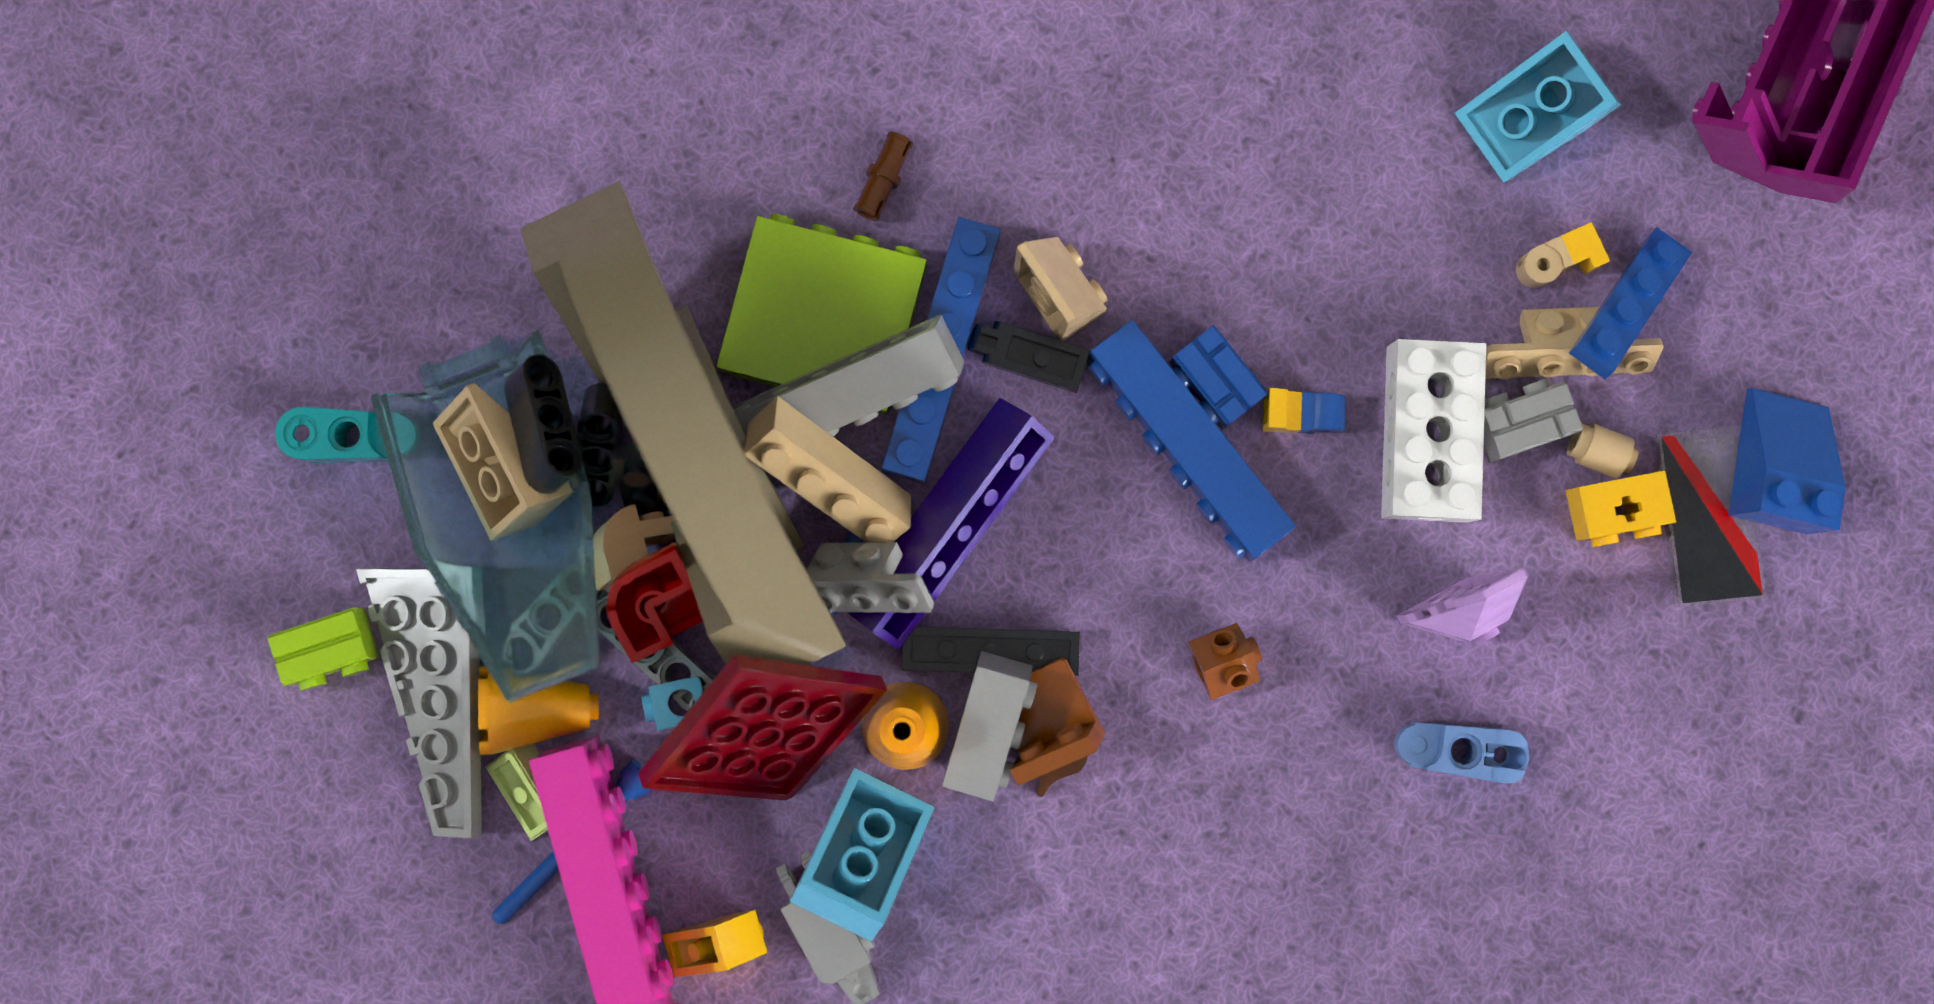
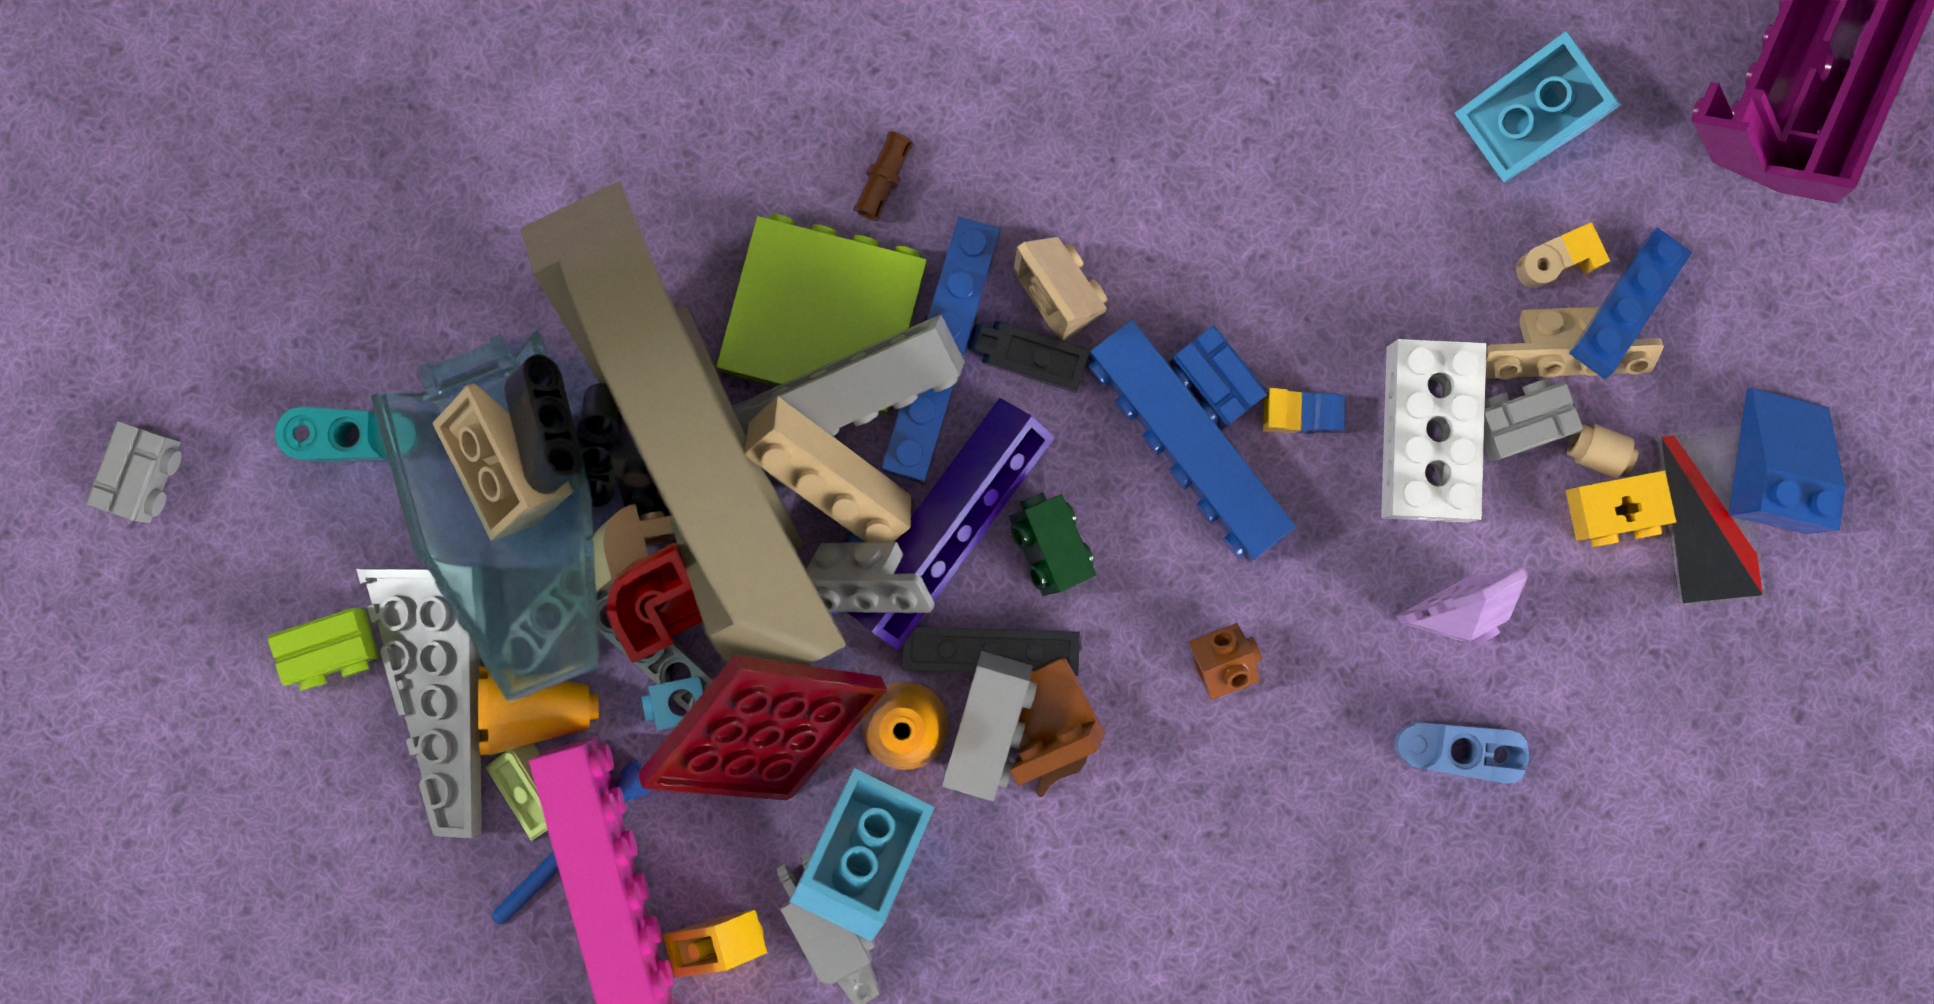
(134, 473): none -> light grey brick
(1051, 543): none -> dark green brick

